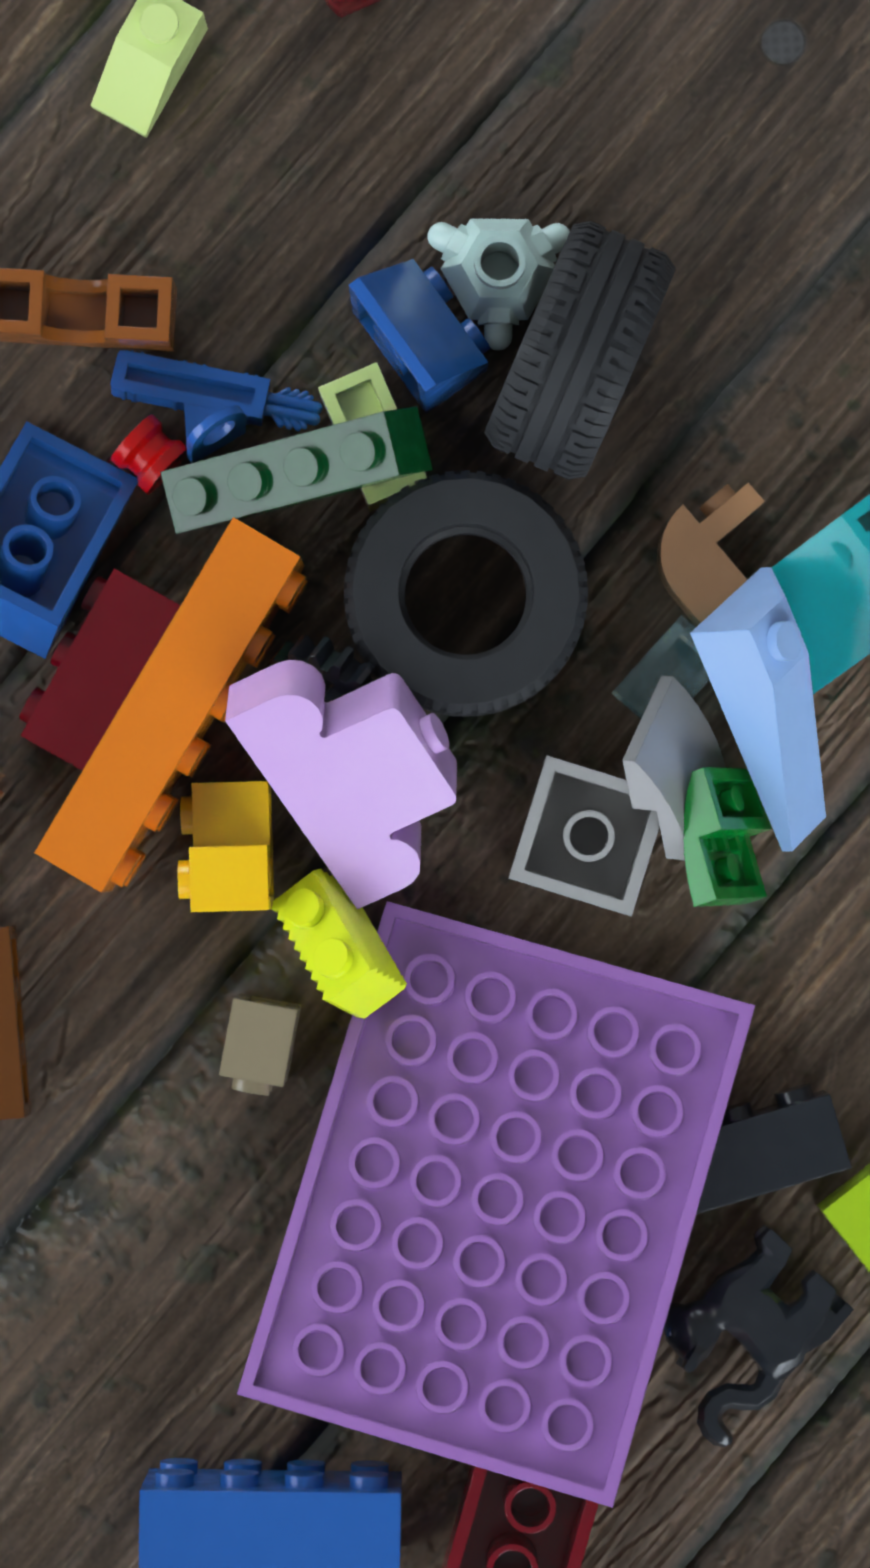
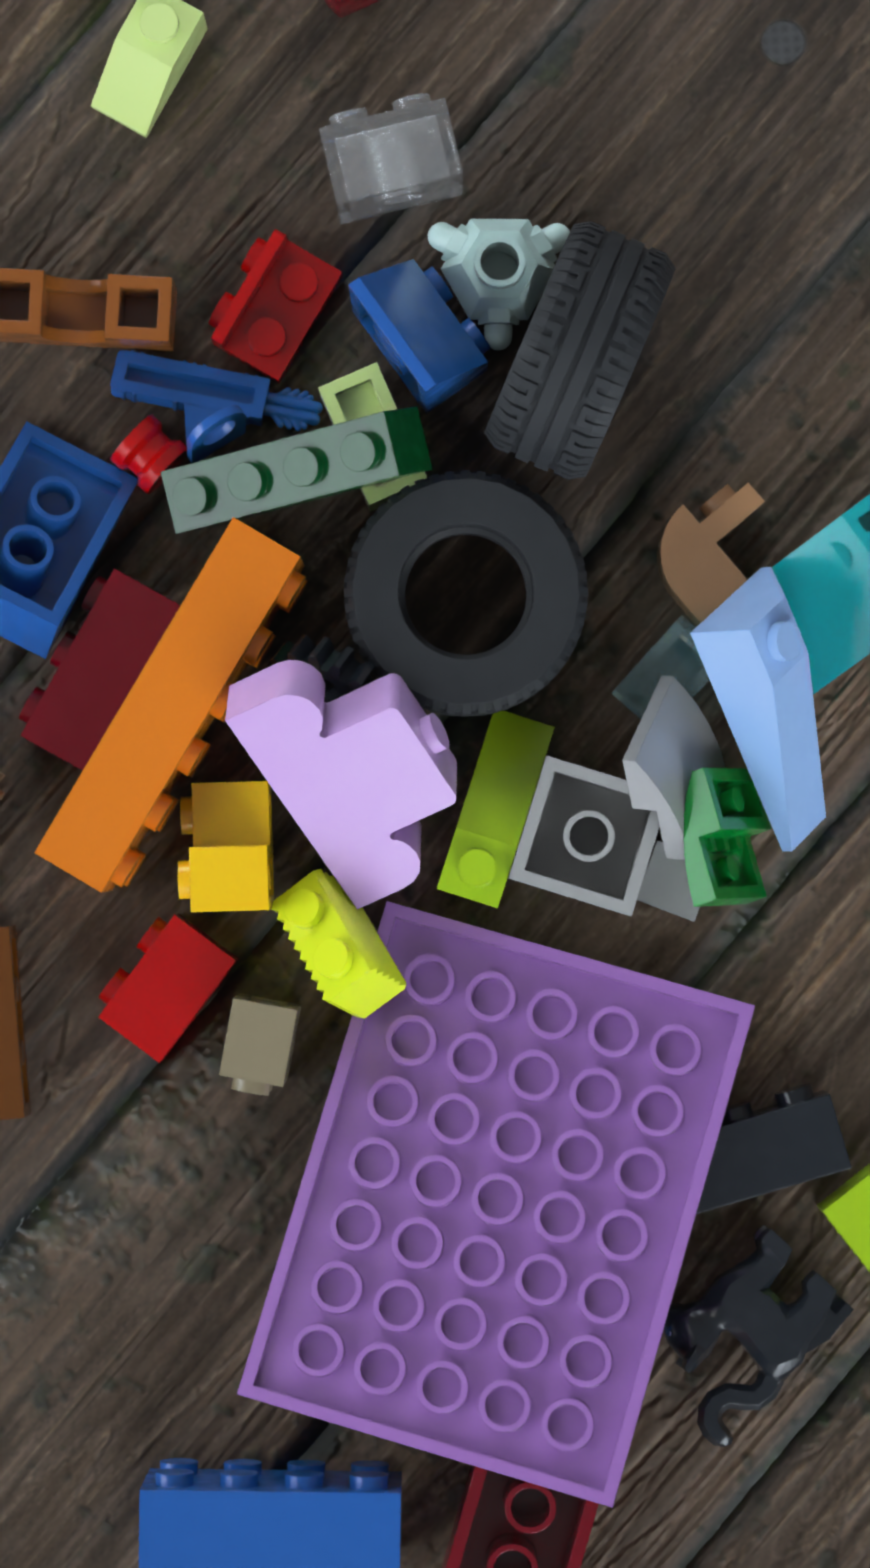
(166, 986): none -> red brick
(274, 305): none -> red bracket
(391, 158): none -> clear brick
(495, 808): none -> lime slope
(667, 885): none -> light grey tile

